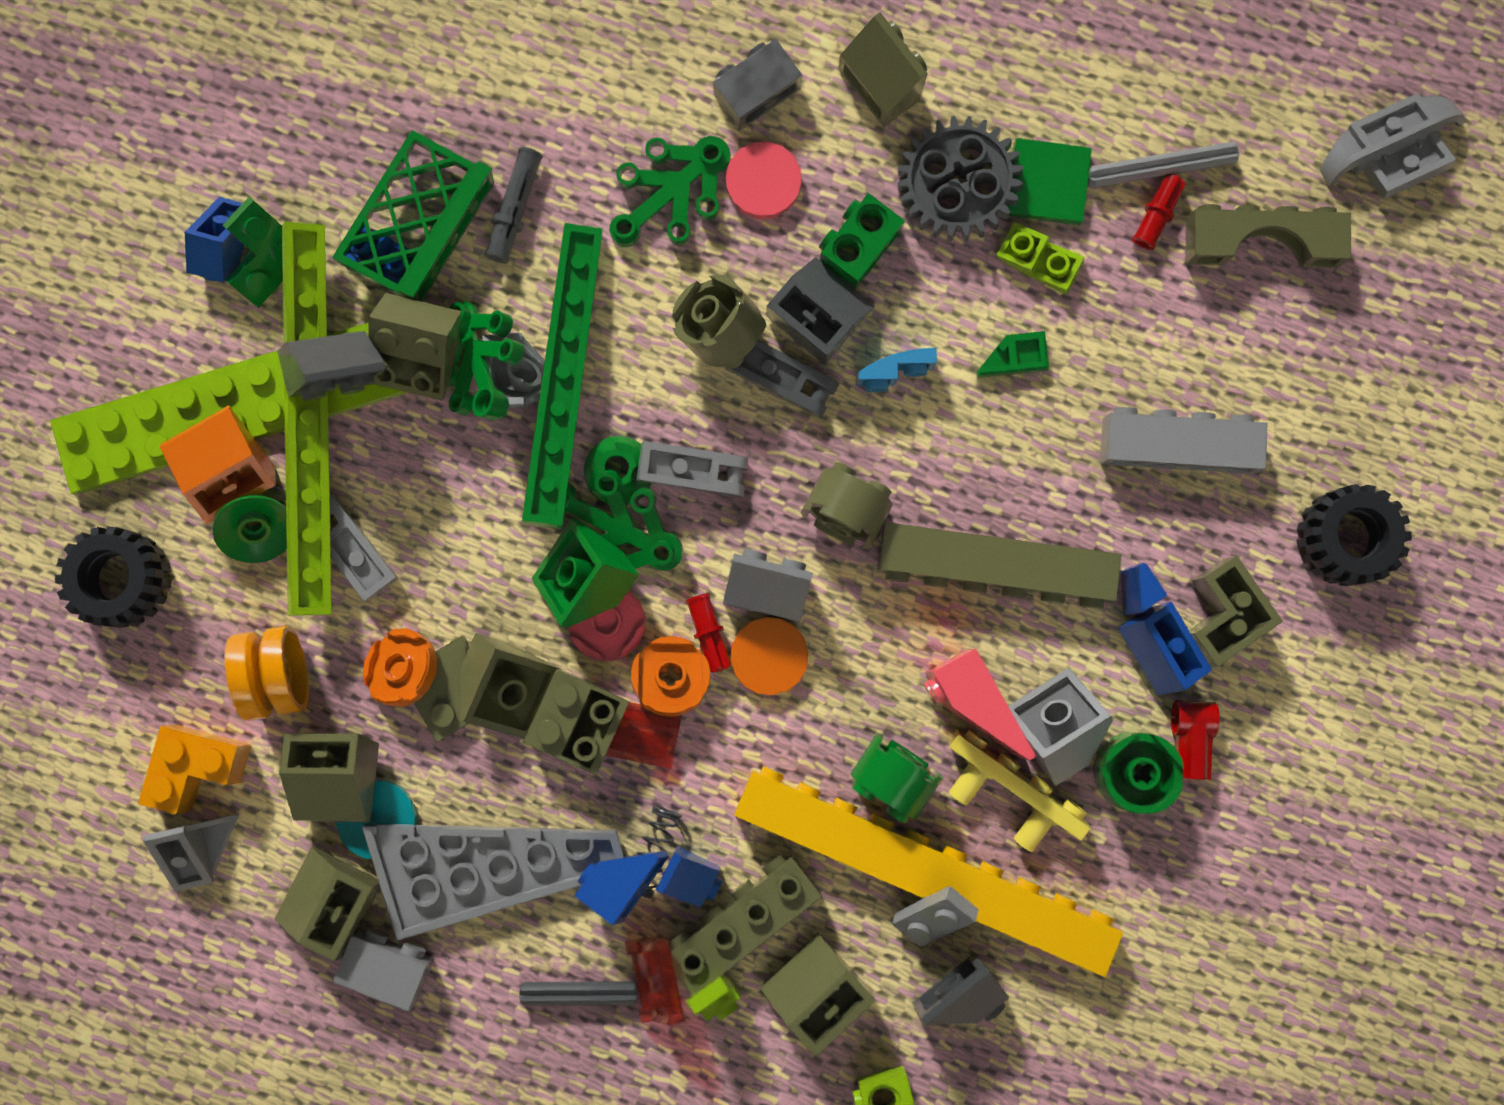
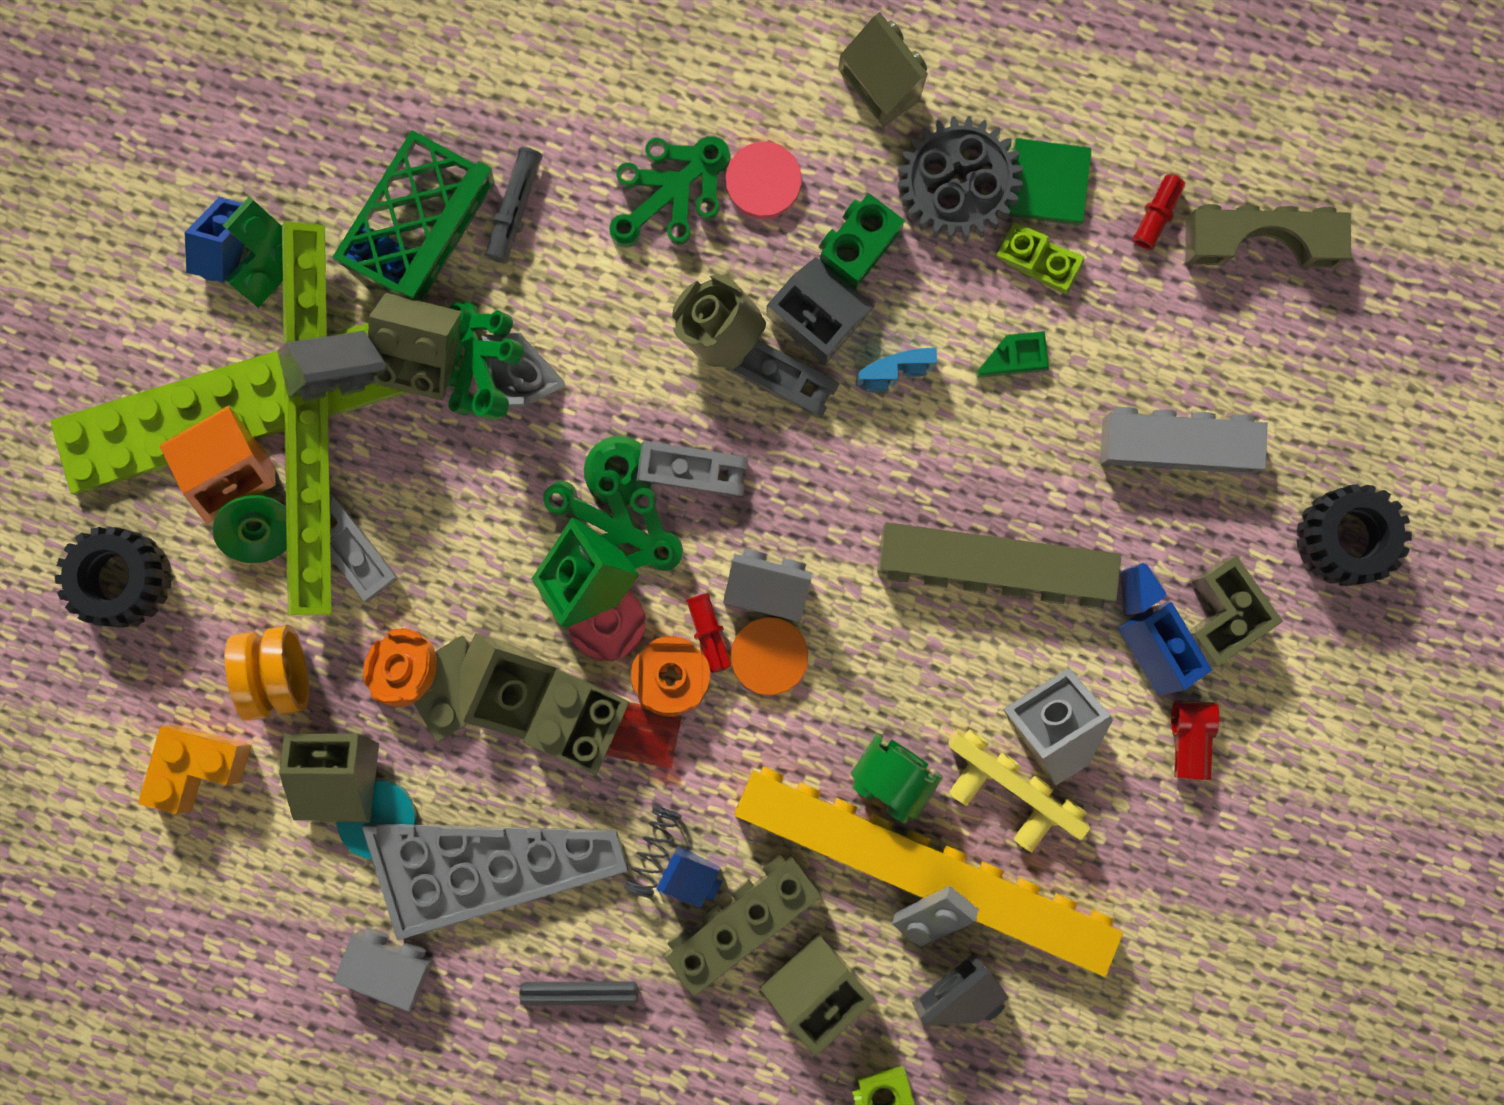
(191, 851): light grey slope -> none
(326, 904): olive slope -> none
(562, 377): green plate -> none
(617, 884): blue slope -> none
(655, 980): clear red plate -> none
(716, 999): lime slope -> none
(757, 83): flat silver brick -> none
(848, 505): olive brick -> none
(972, 695): coral slope -> none
(1160, 773): green brick -> none
(1163, 164): light grey axle -> none
(1396, 145): light grey plate -> none

